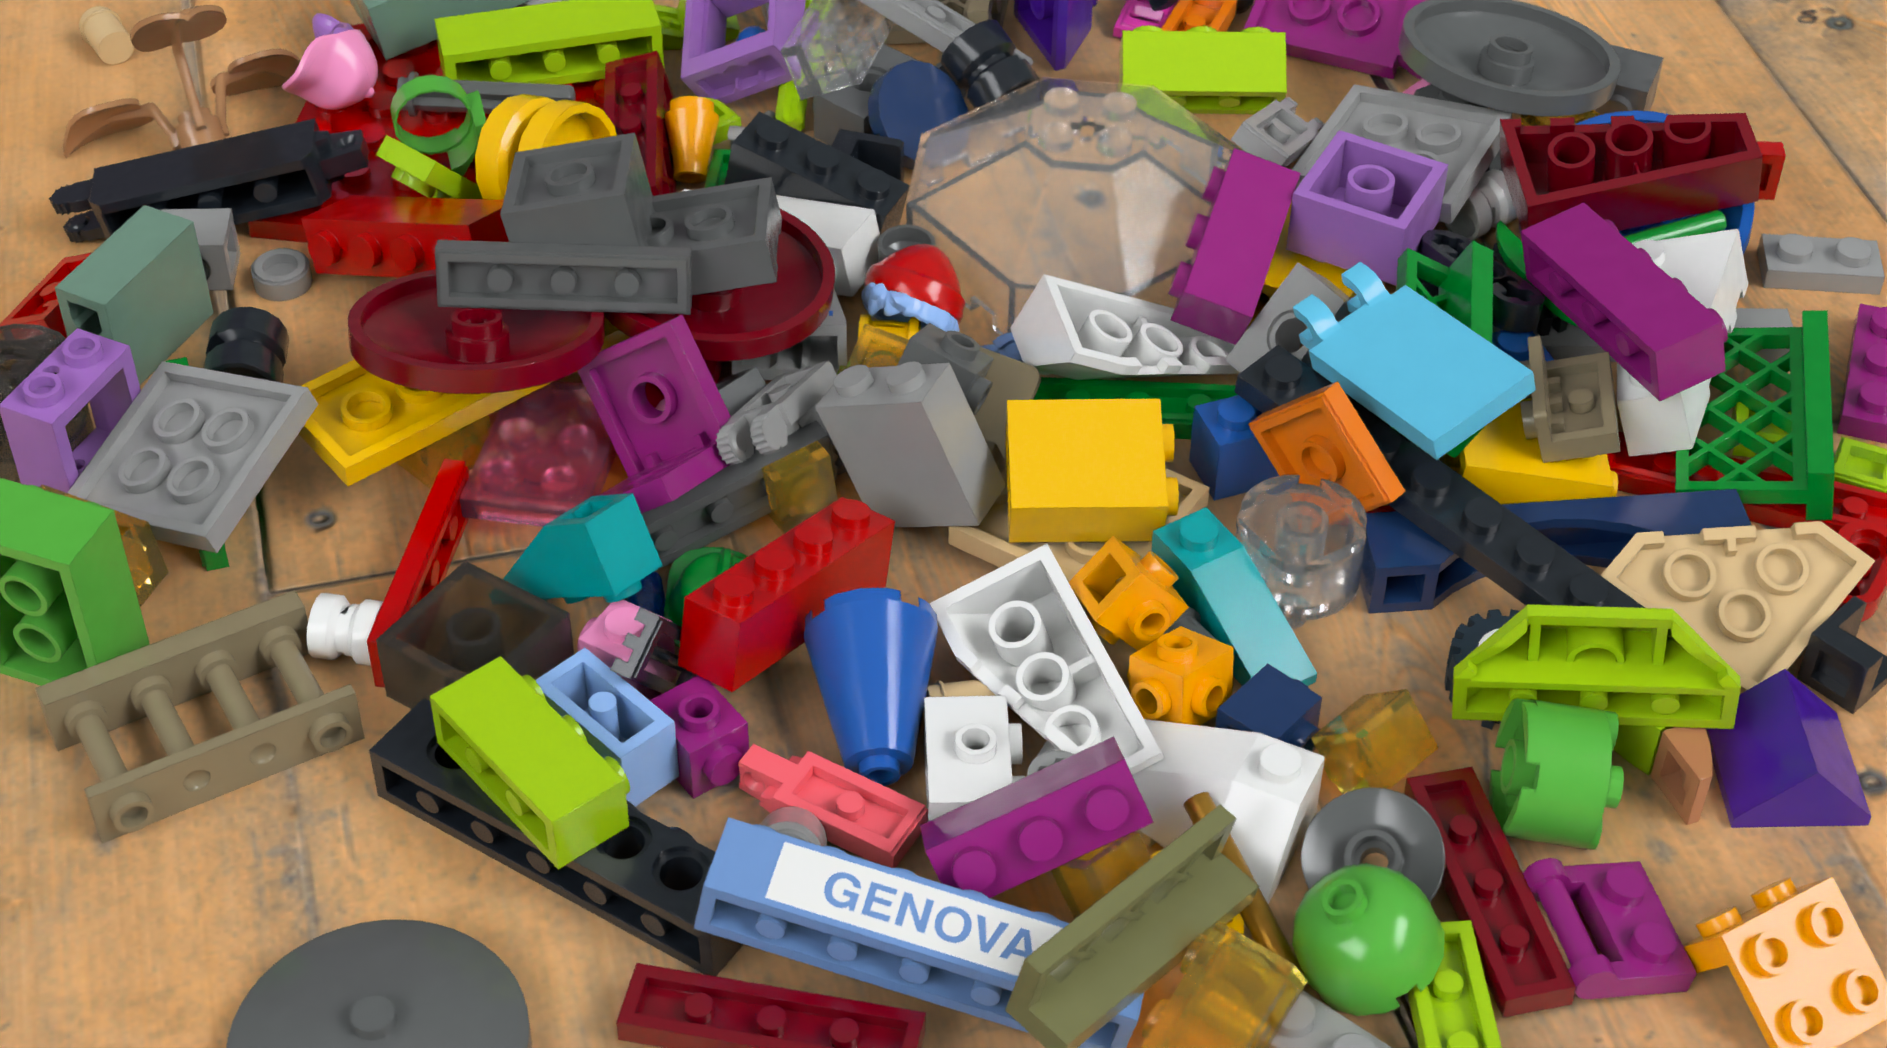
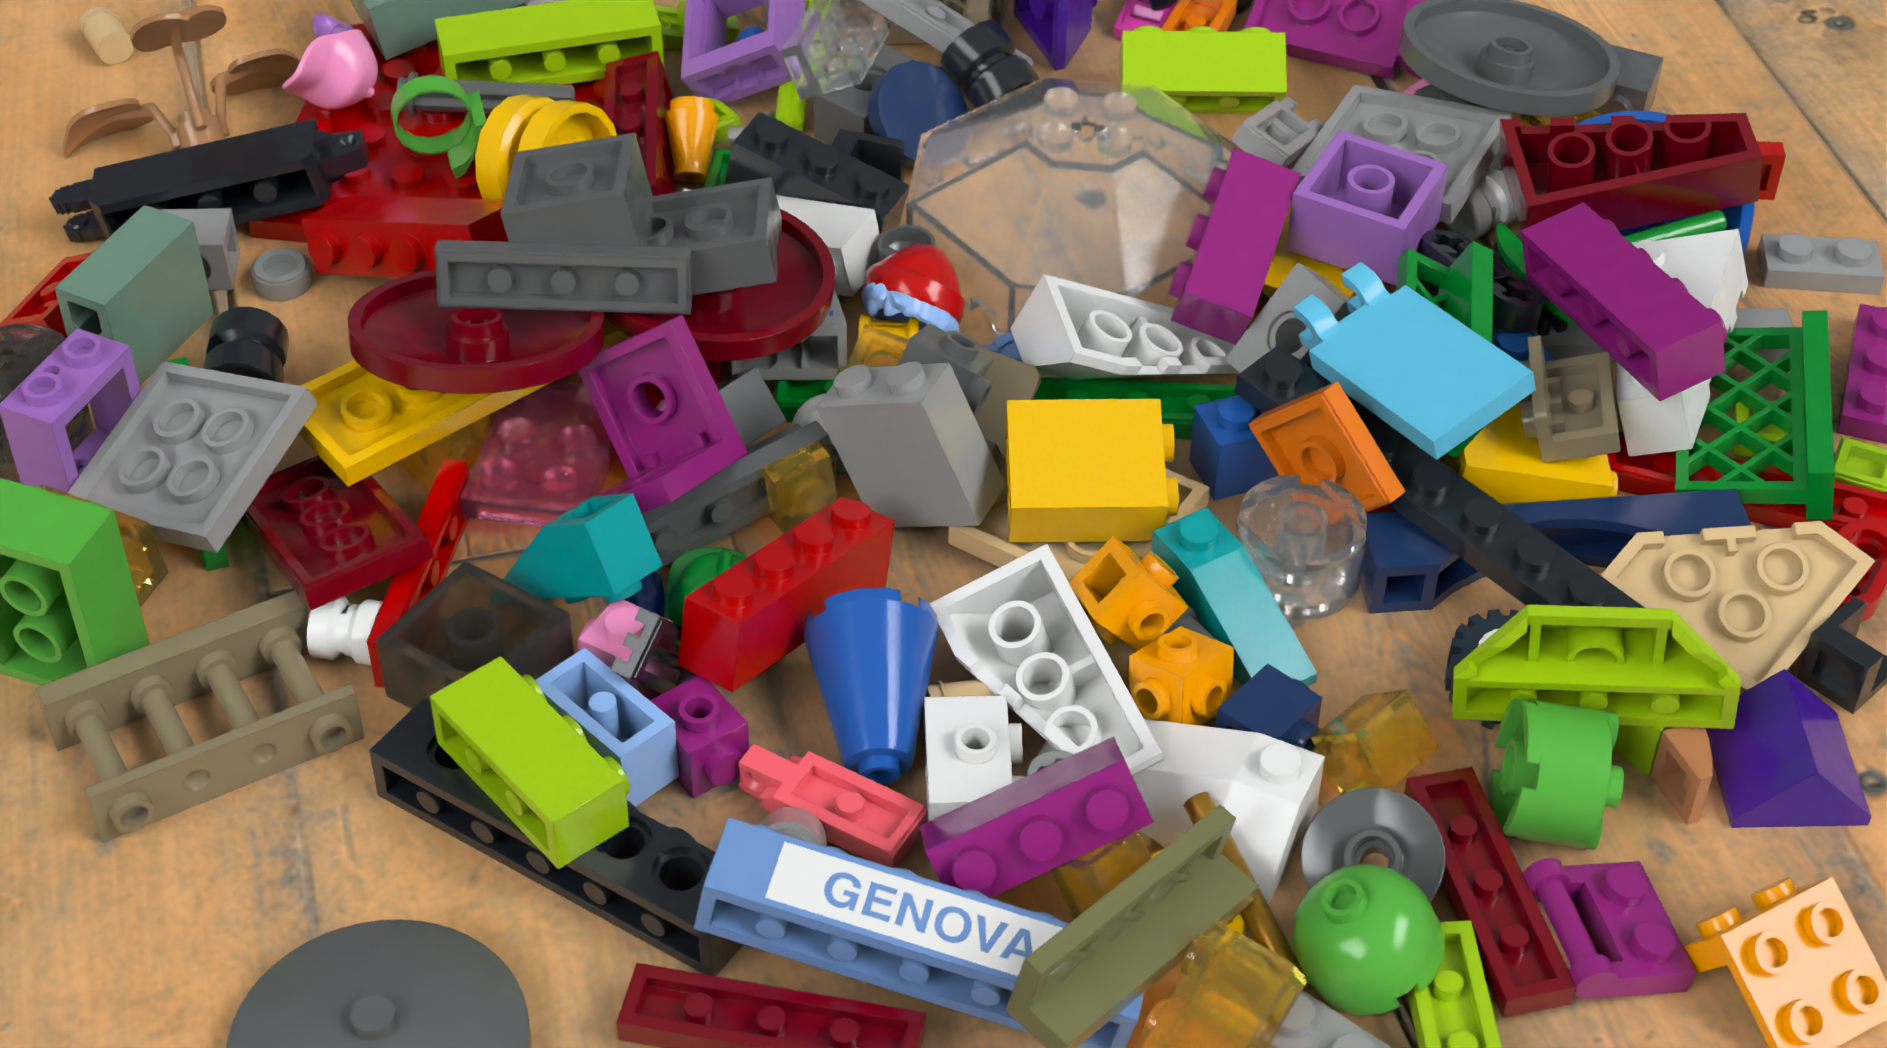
(331, 534): none -> dark red tile
(424, 173): lime plate -> none
(774, 413): light grey hinge -> none

